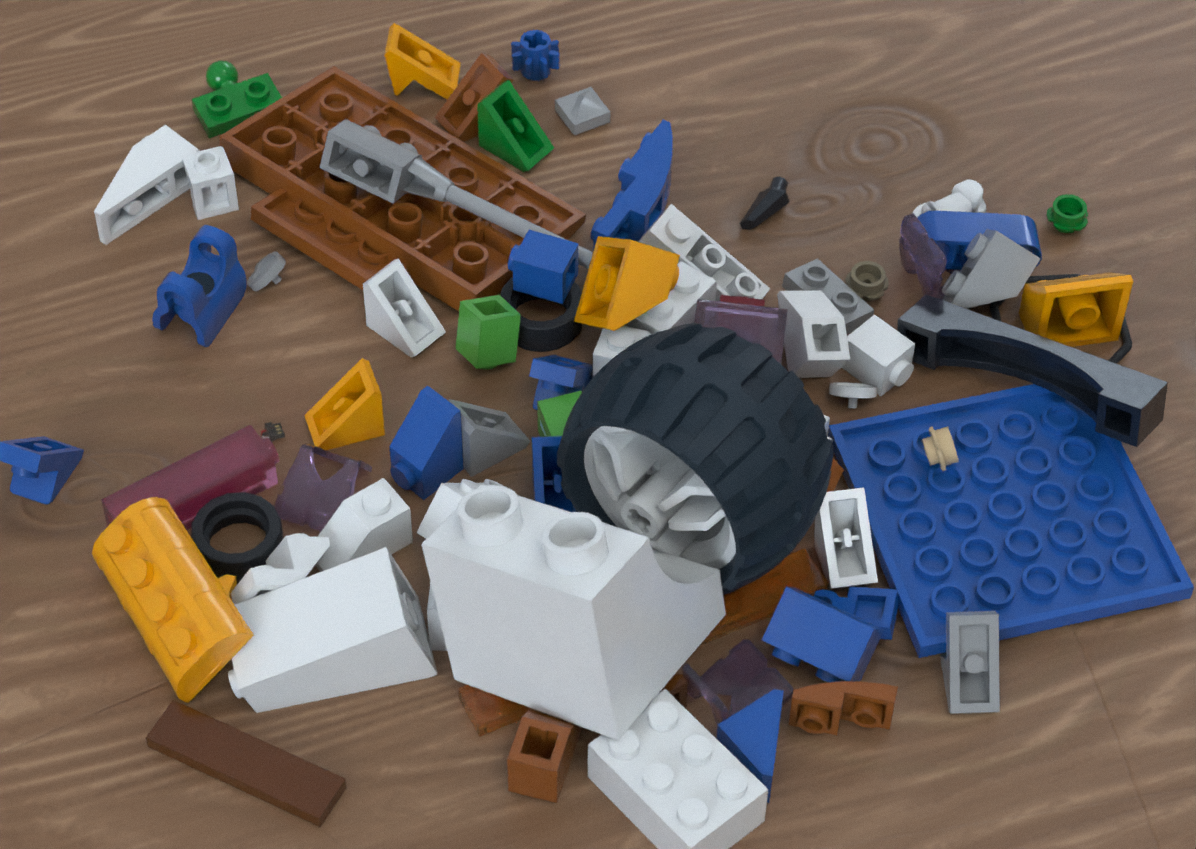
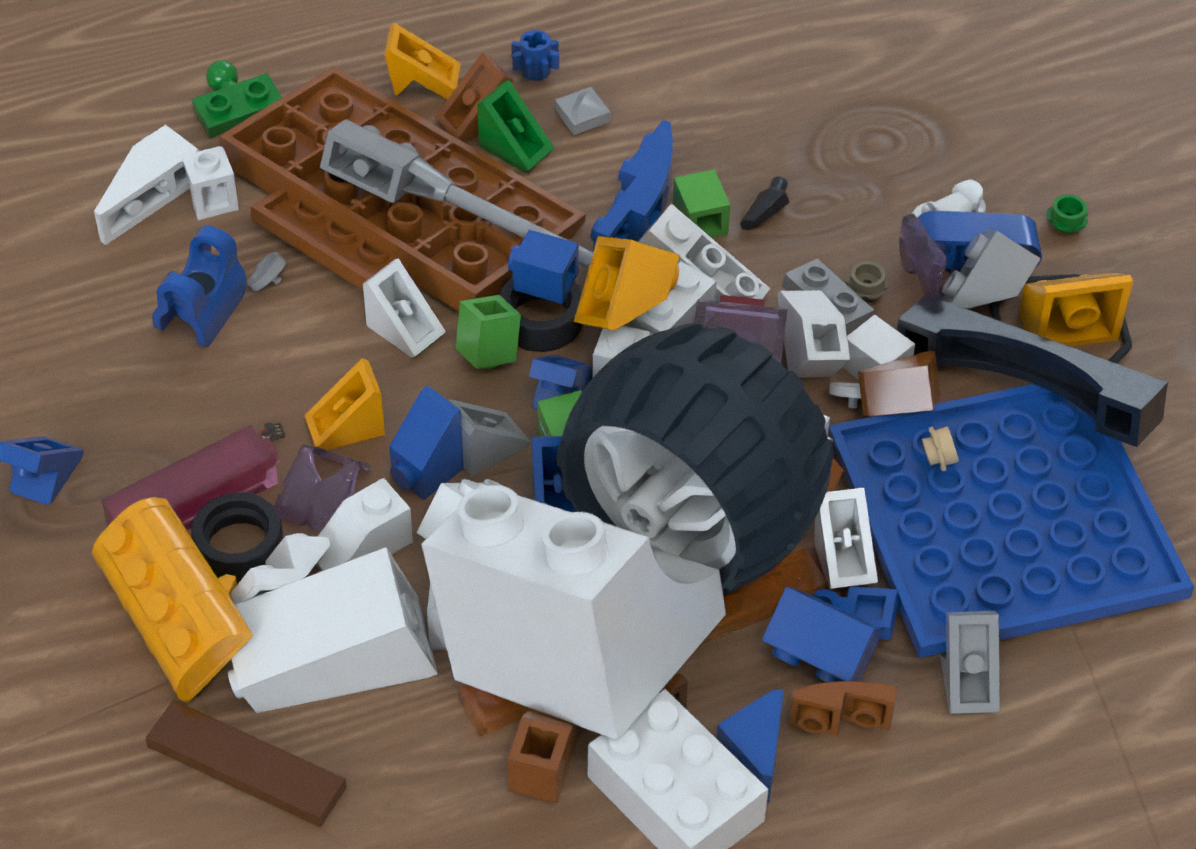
(703, 202): none -> bright green brick
(740, 675): clear purple piece -> none
(900, 386): none -> slope

